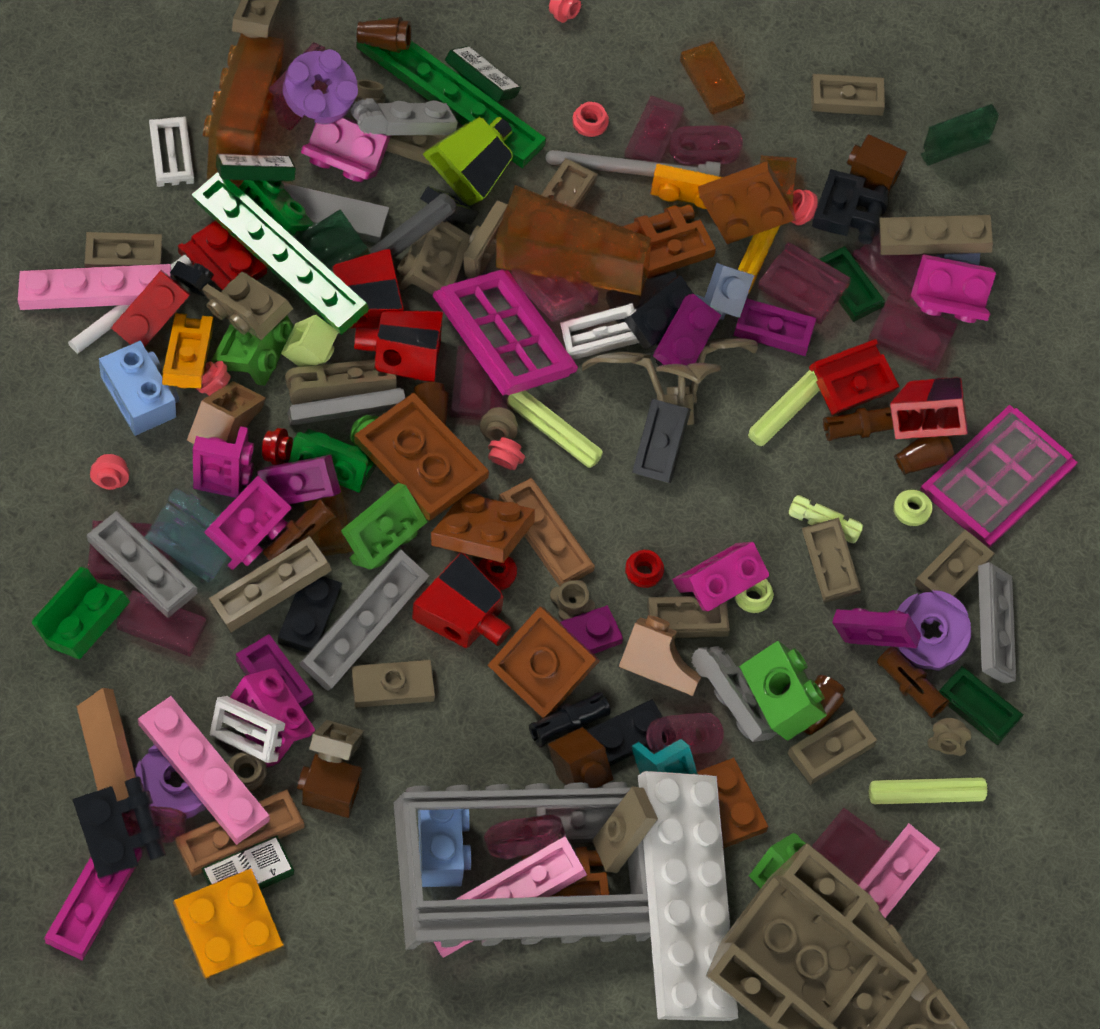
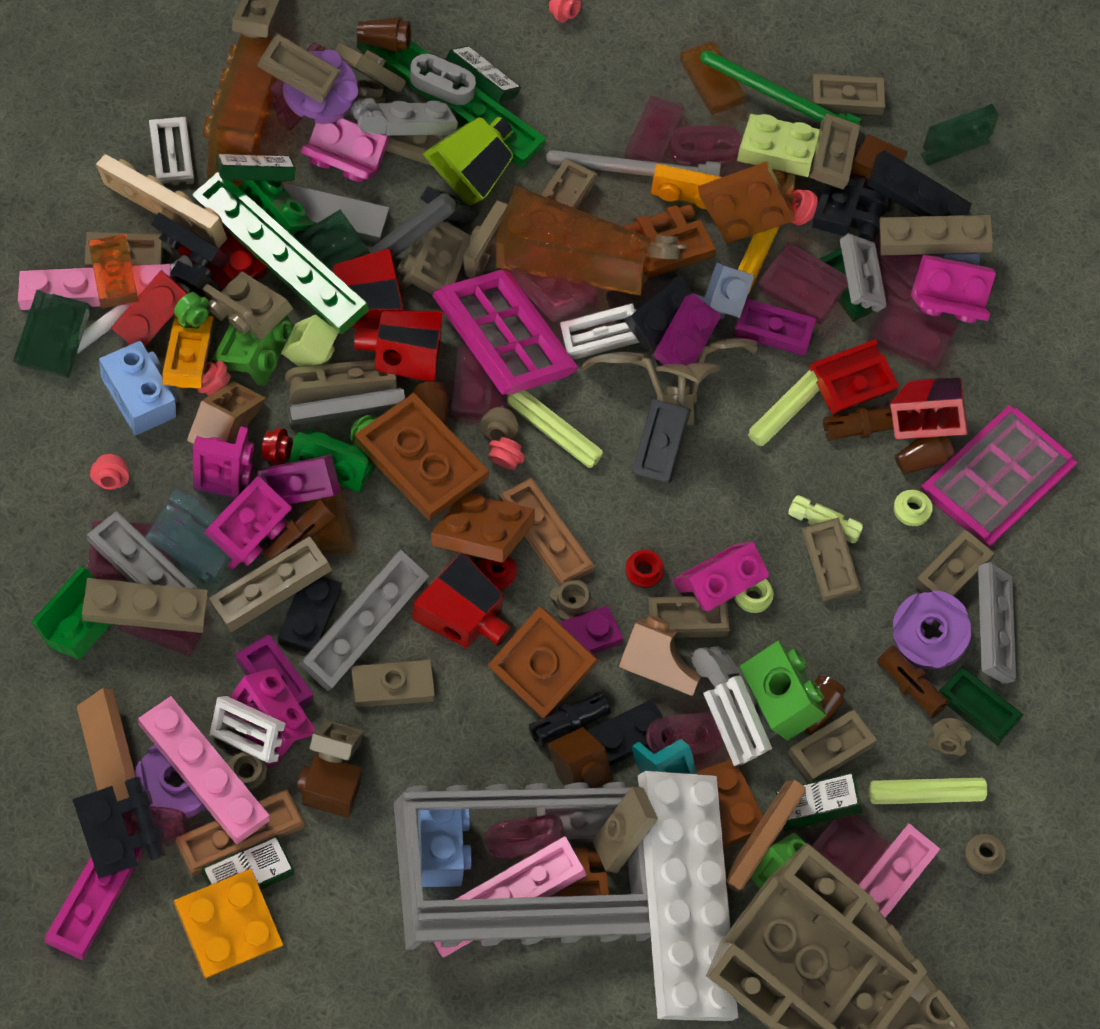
(52, 333): none -> clear green plate
(113, 271): none -> clear orange plate
(145, 605): none -> dark tan plate
(156, 198): none -> tan plate
(177, 235): none -> black plate
(191, 310): none -> bright green plate
(299, 68): none -> dark tan tile
(371, 66): none -> dark tan plate
(384, 527): bright green bracket -> none
(442, 79): none -> light grey beam
(593, 111): coral plate -> none
(666, 247): none -> dark tan plate
(731, 723): none -> white tile
(764, 835): none -> medium nougat tile
(770, 89): none -> green piece
(780, 143): none -> yellowish green plate
(826, 801): none -> tile
(834, 151): none -> dark tan plate
(863, 272): none -> light grey tile
(876, 628): magenta plate -> none
(914, 189): none -> black plate
(983, 864): none -> dark tan plate

